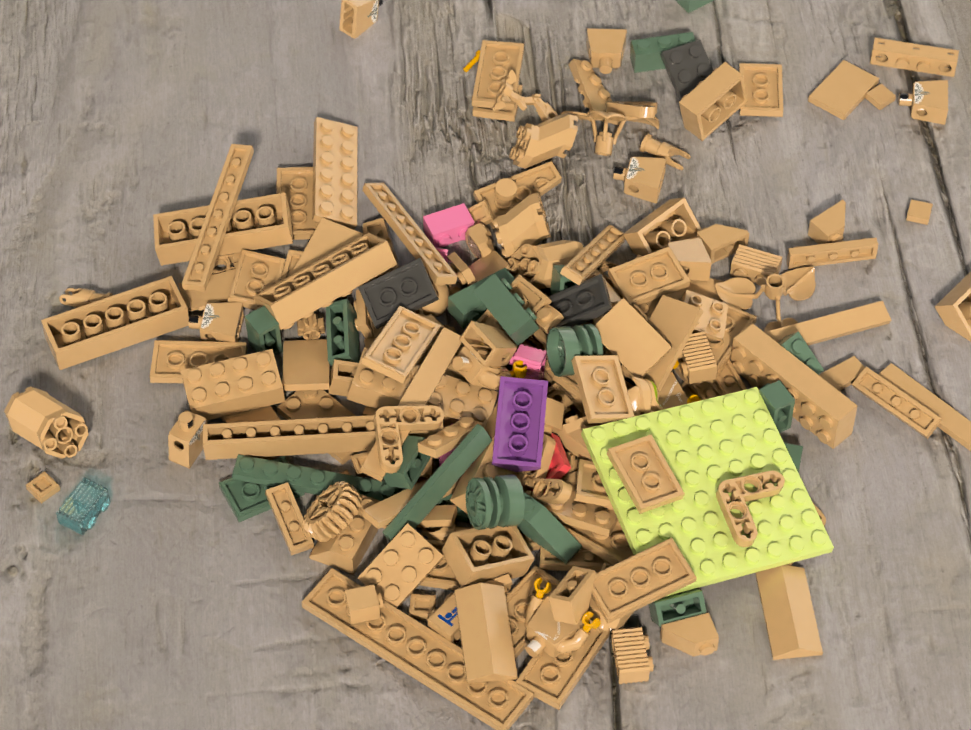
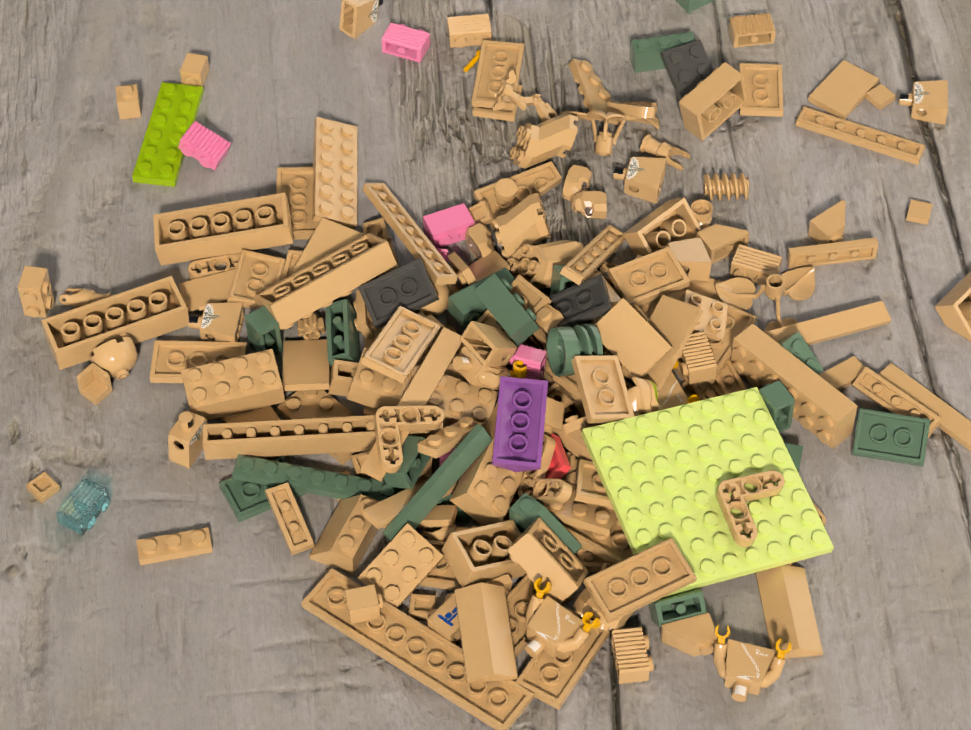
(35, 292): none -> tan brick
(46, 422): tan brick -> none
(94, 383): none -> tan panel
(116, 357): none -> tan cylinder
(128, 102): none -> tan brick
(171, 117): none -> lime plate
(174, 546): none -> tan plate
(194, 69): none -> tan brick
(204, 146): none -> bright pink brick
(217, 218): tan plate -> none
(332, 511): tan gear -> none
(405, 42): none -> bright pink brick
(468, 30): none -> tan brick
(495, 502): sand green wheel -> none
(548, 558): none -> tan slope
(572, 595): tan slope -> none
(576, 181): none -> tan rock
(590, 204): none -> tan rock
(606, 48): tan torso -> none
(645, 474): tan plate -> none
(702, 211): none -> tan wheel
(725, 186): none -> tan piece
(747, 666): none -> tan torso
(751, 30): none -> tan brick
(860, 135): none -> tan tile
(891, 437): none -> sand green tile
(903, 56): tan piece -> none

